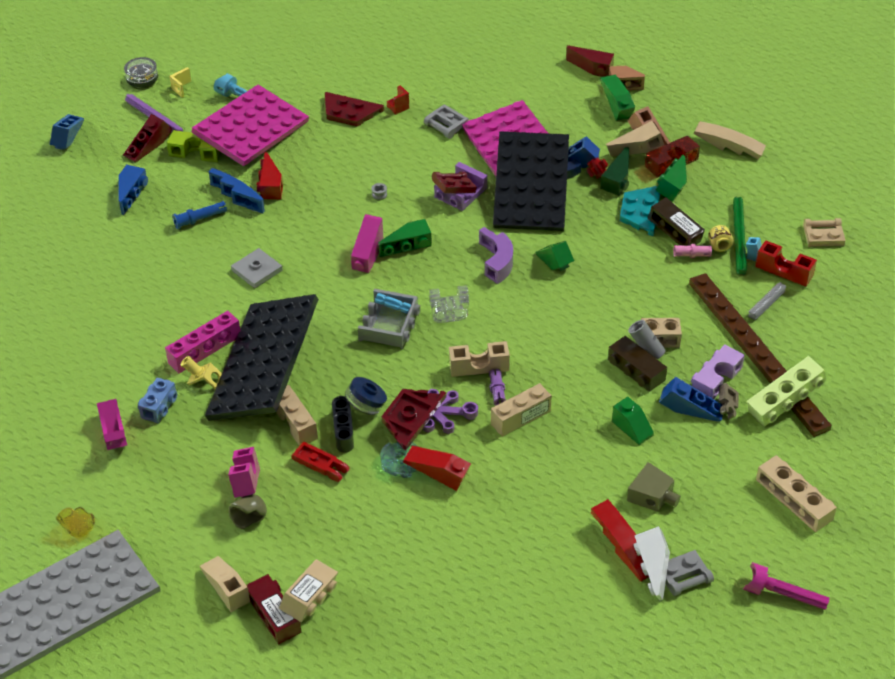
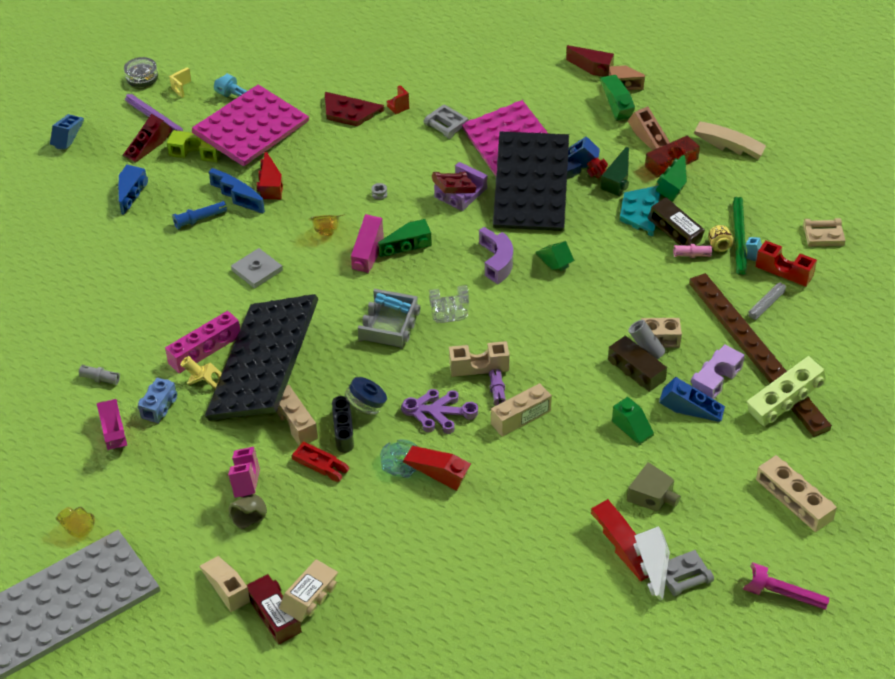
(99, 374): none -> light grey pin
(325, 224): none -> clear yellow piece
(410, 414): dark red wing -> none
(639, 140): tan slope -> none
(729, 399): dark tan plate -> none

